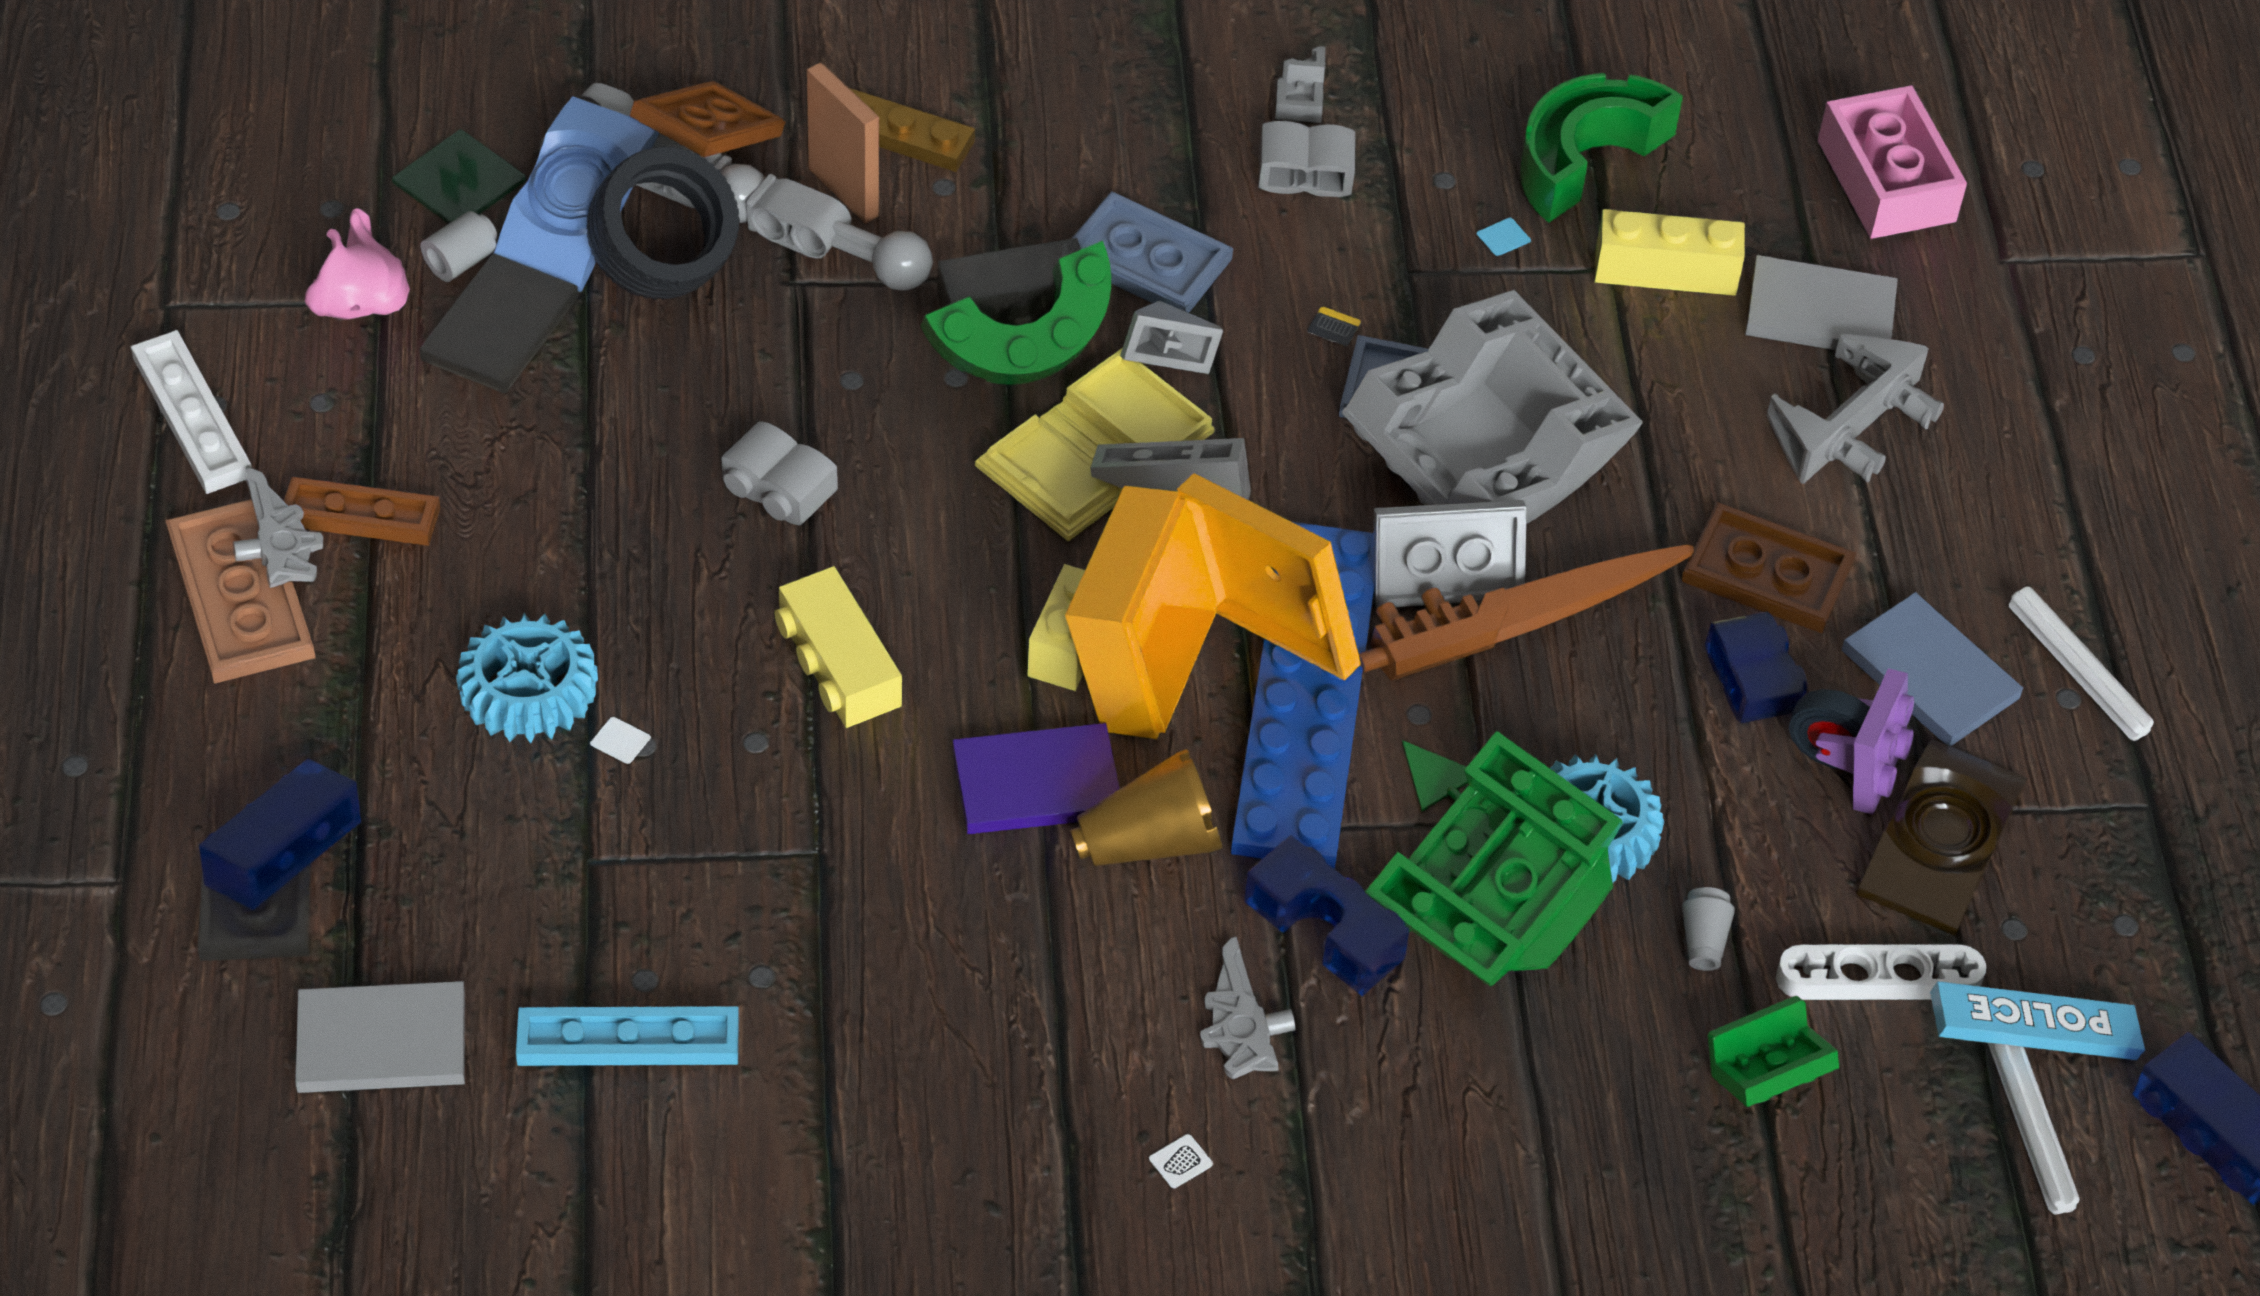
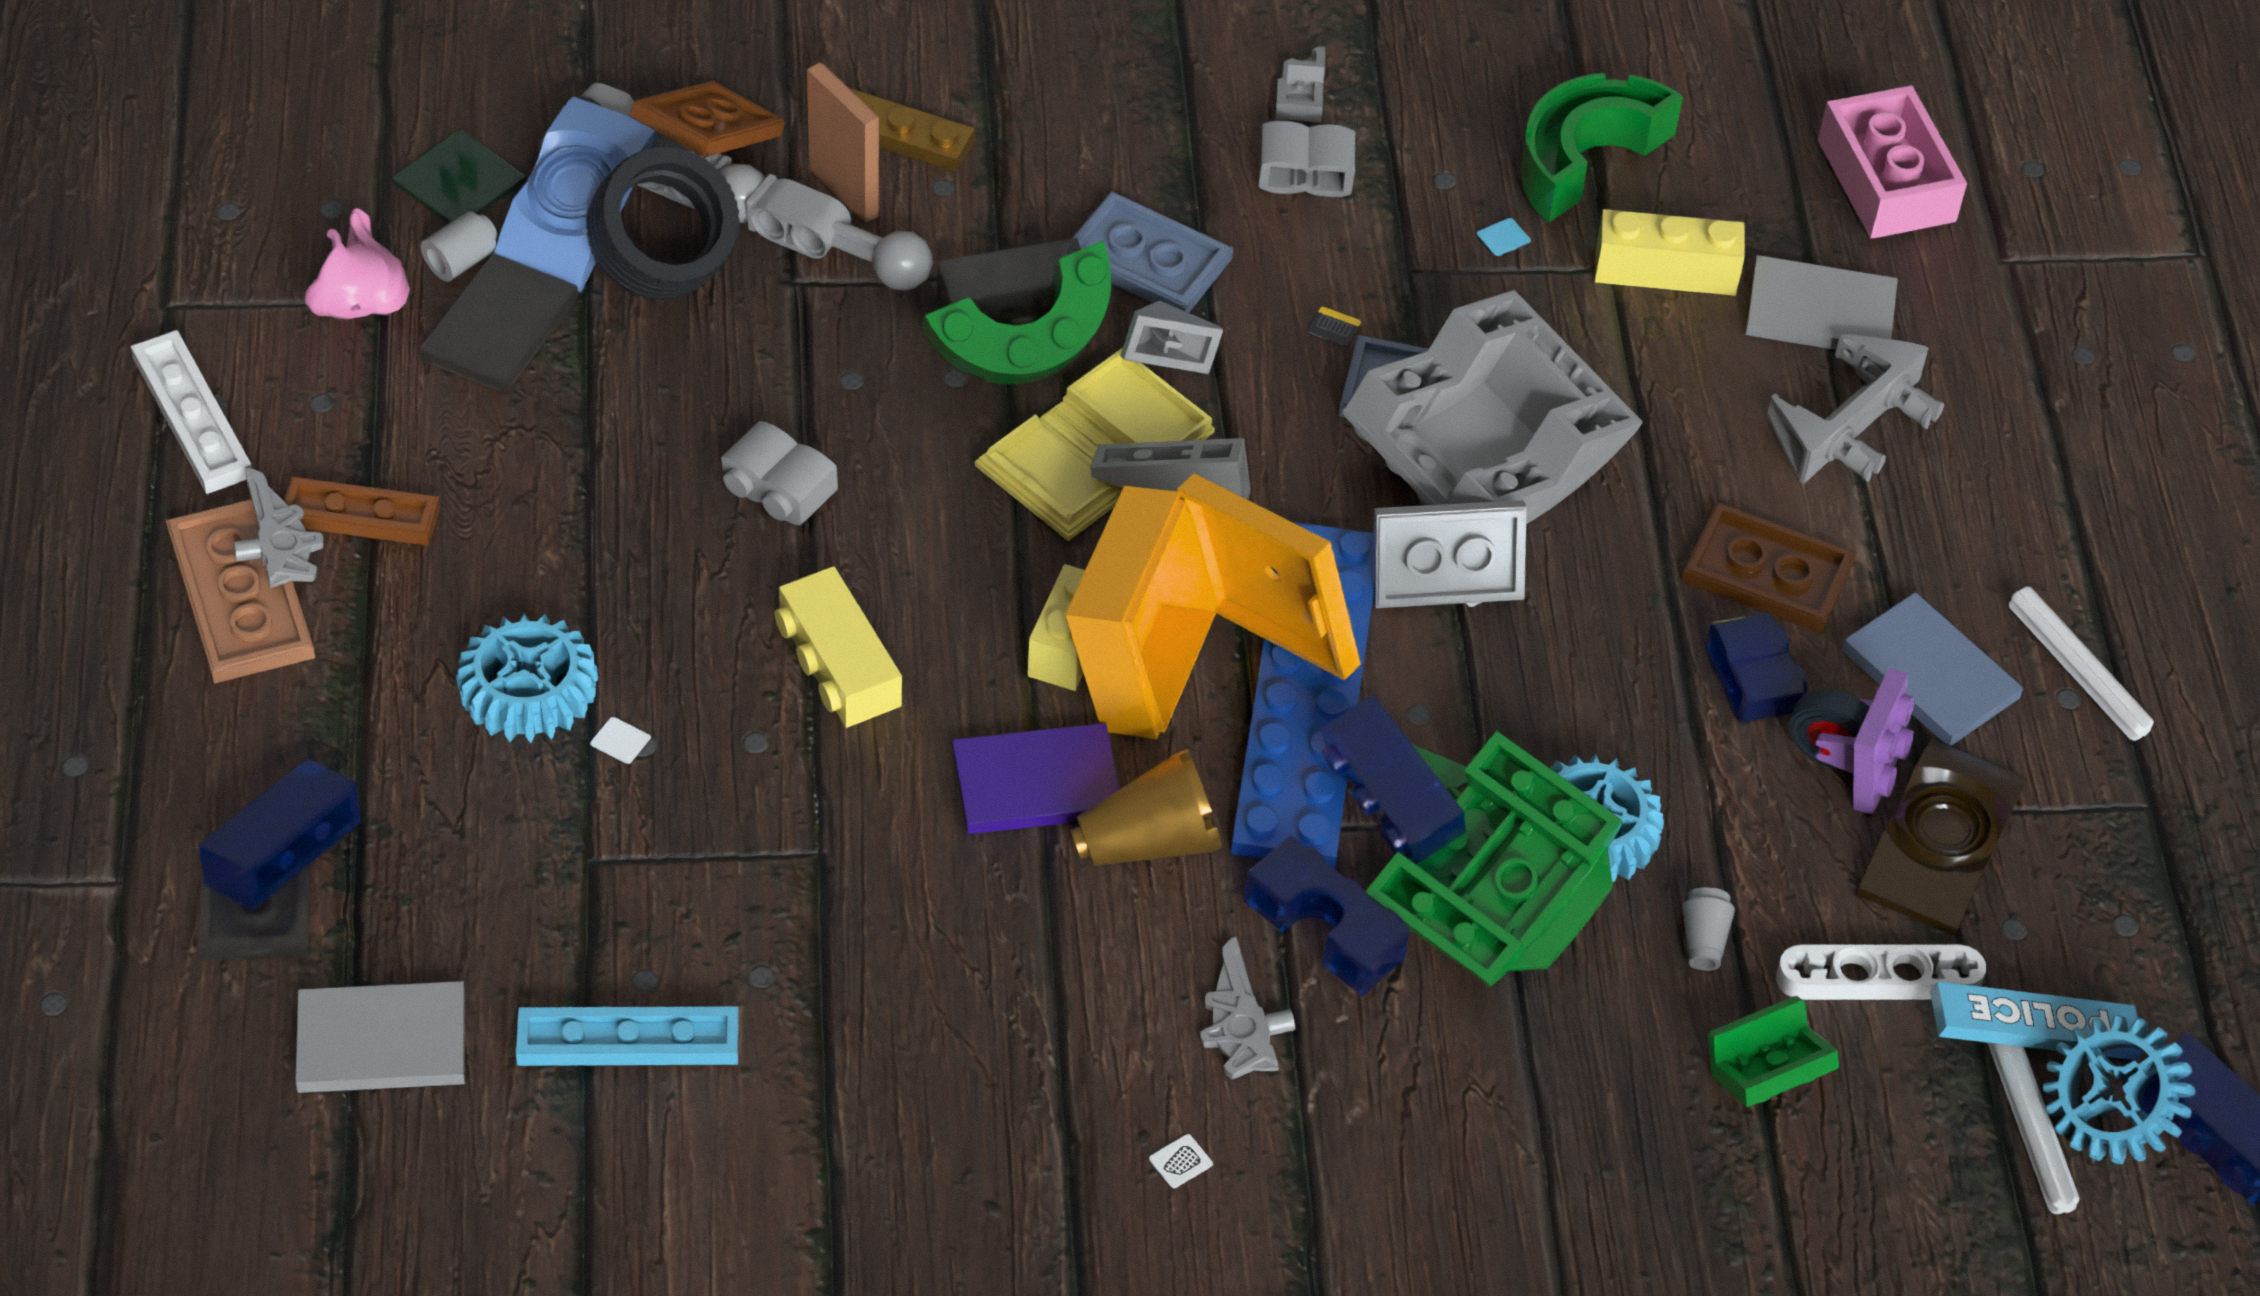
(1392, 781): none -> clear blue brick
(1467, 629): dark orange piece -> none
(2097, 1101): none -> medium azure gear

